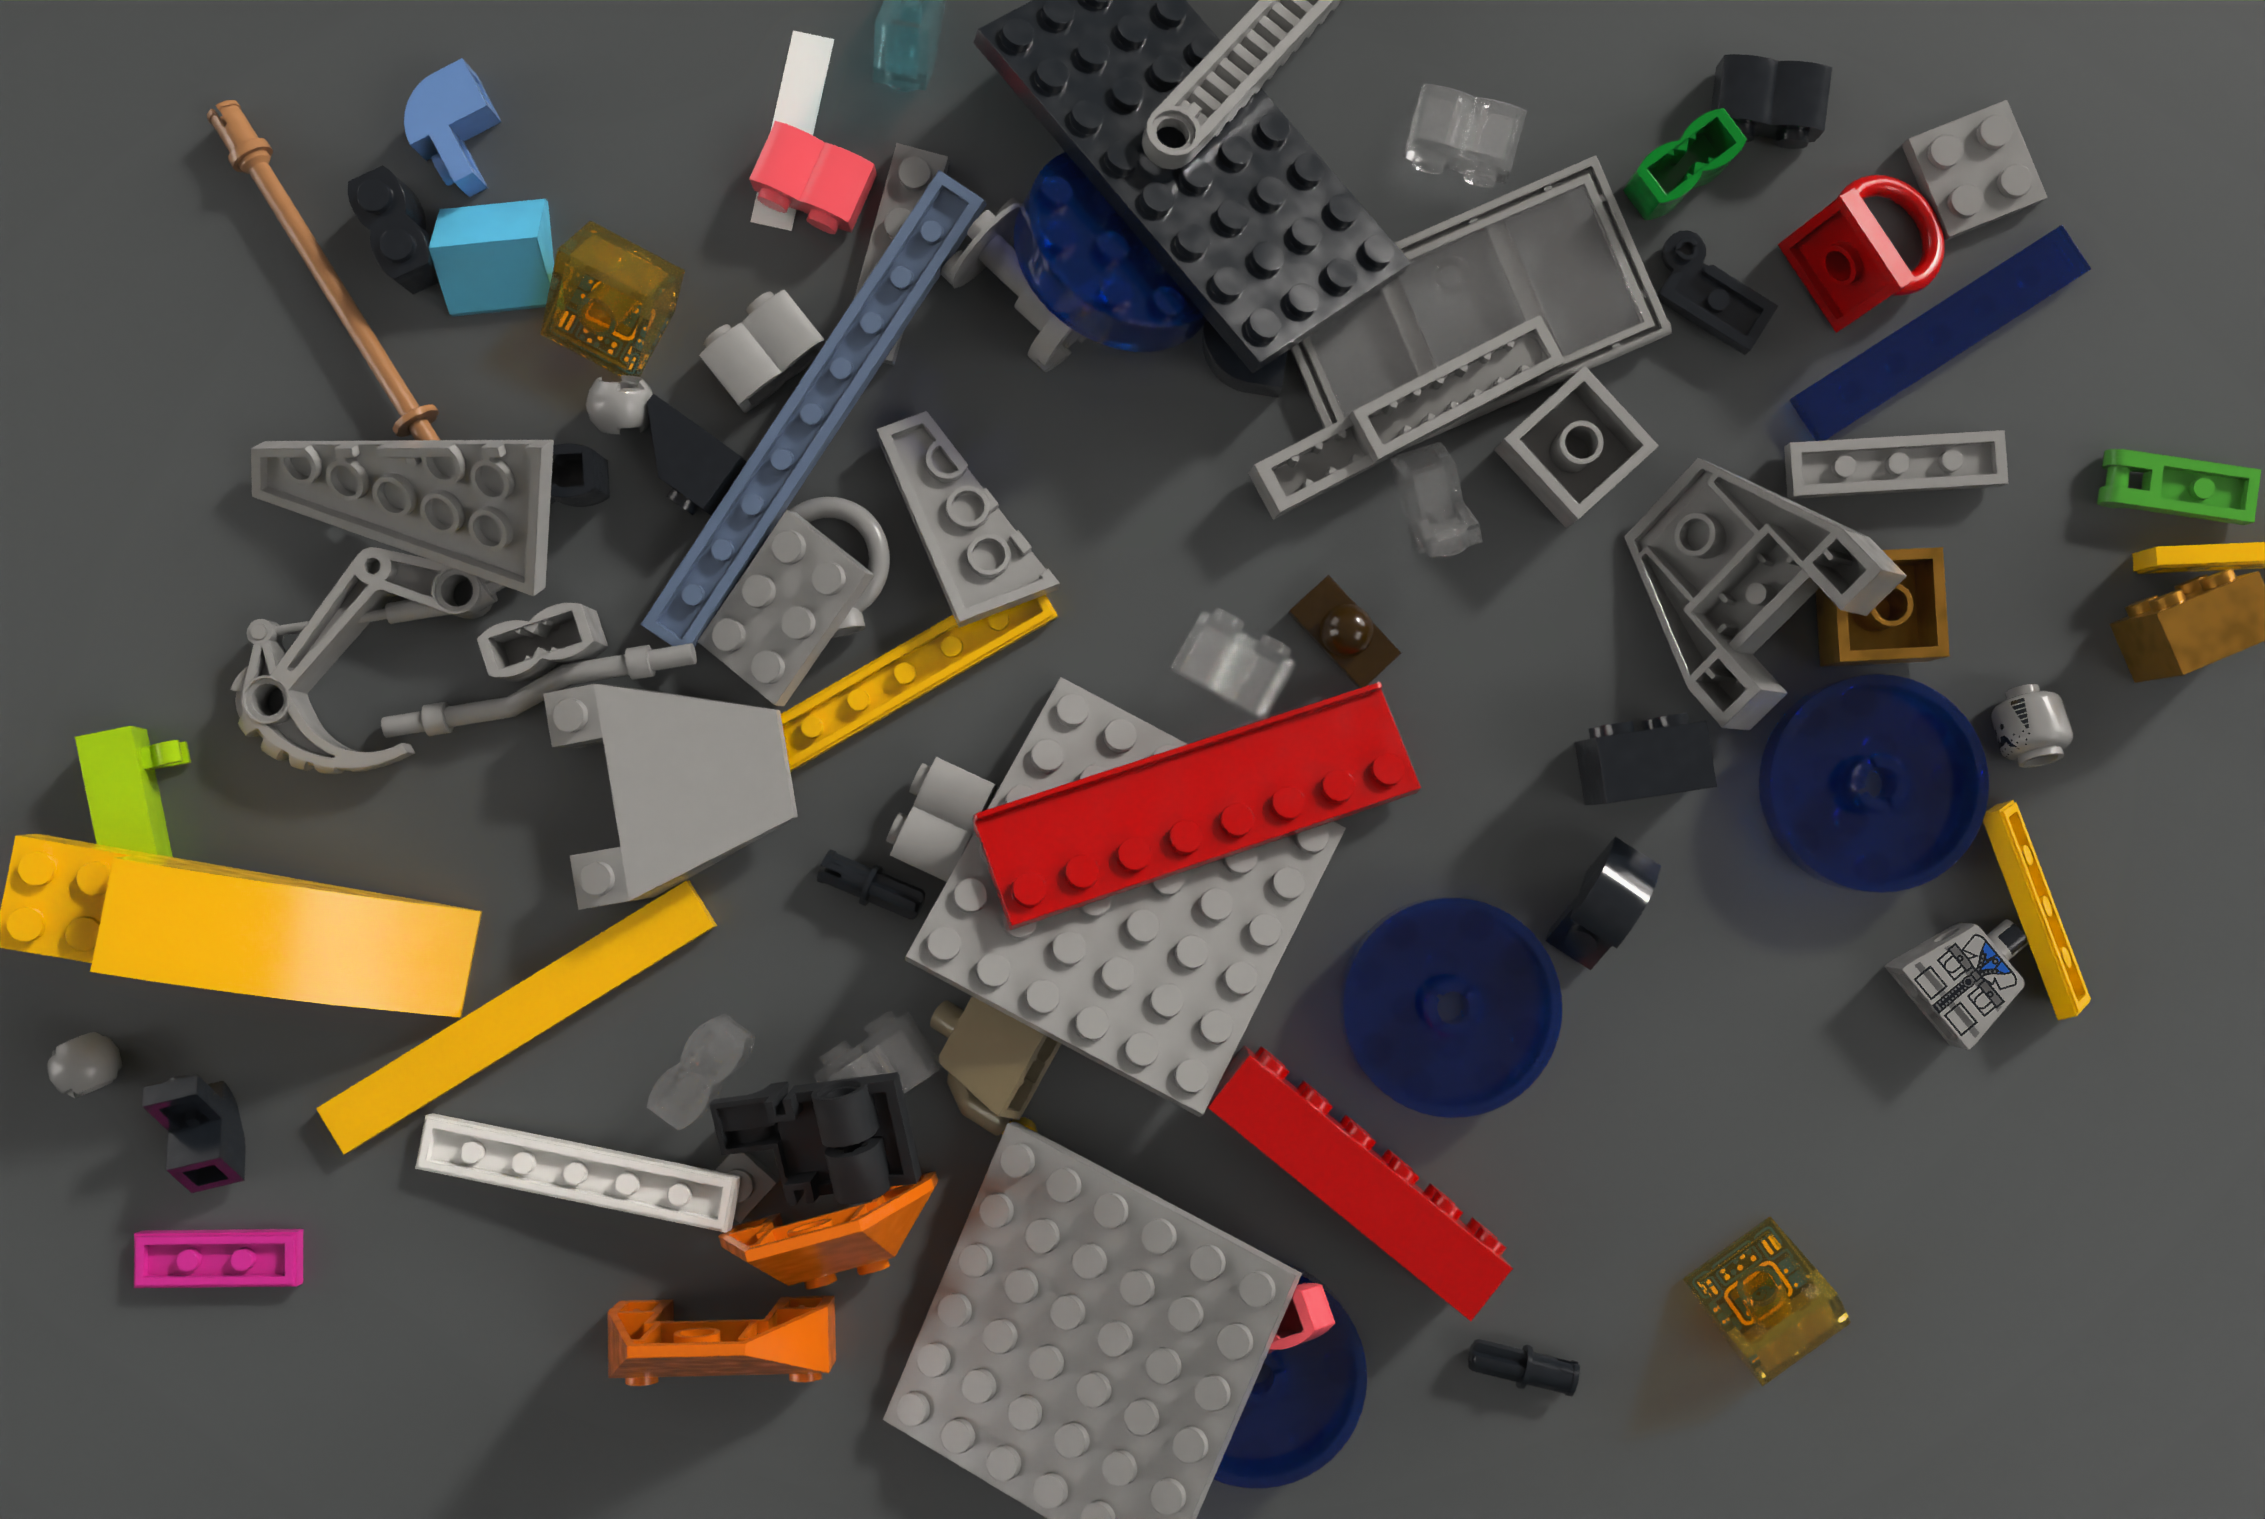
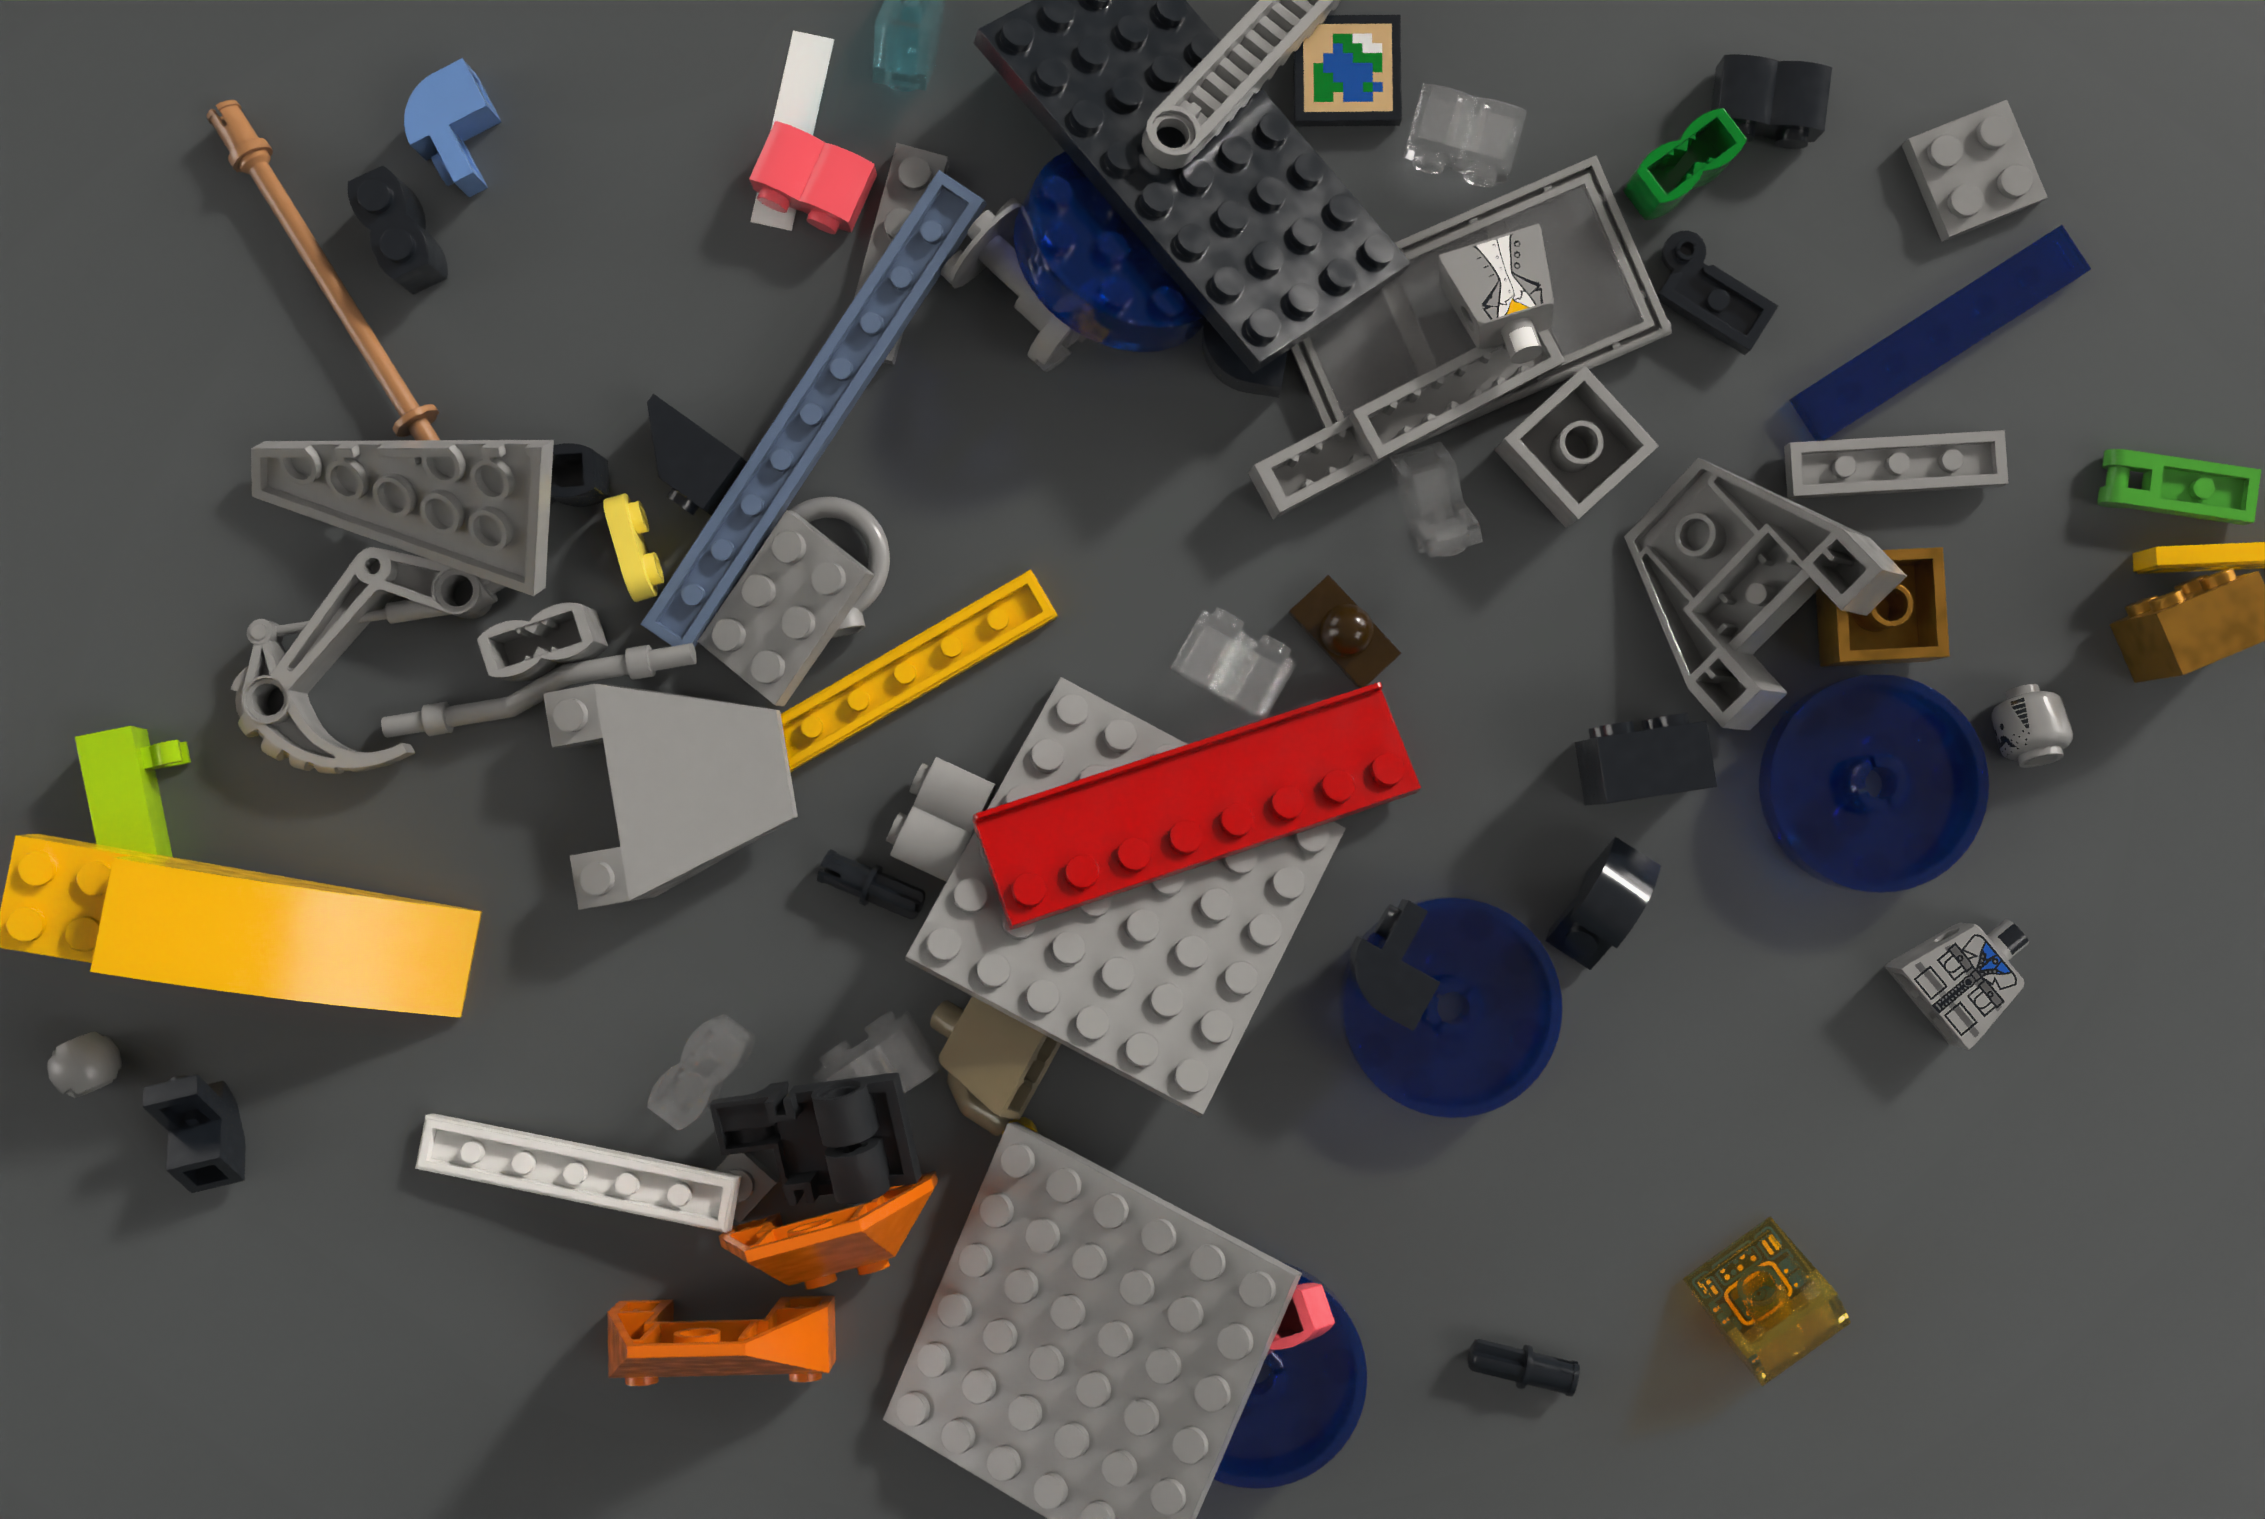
(218, 1258): dark pink tile -> none
(493, 256): medium azure slope -> none
(516, 1017): yellow tile -> none
(610, 299): clear yellow slope -> none
(619, 404): light grey piece -> none
(638, 567): none -> light yellow plate
(762, 349): light grey brick -> none
(968, 539): light grey wing -> none
(1349, 73): none -> tile
(1364, 1188): red brick -> none
(1381, 974): none -> black brick
(1501, 291): none -> light grey torso
(1851, 260): red tile -> none
(2036, 909): yellow tile -> none

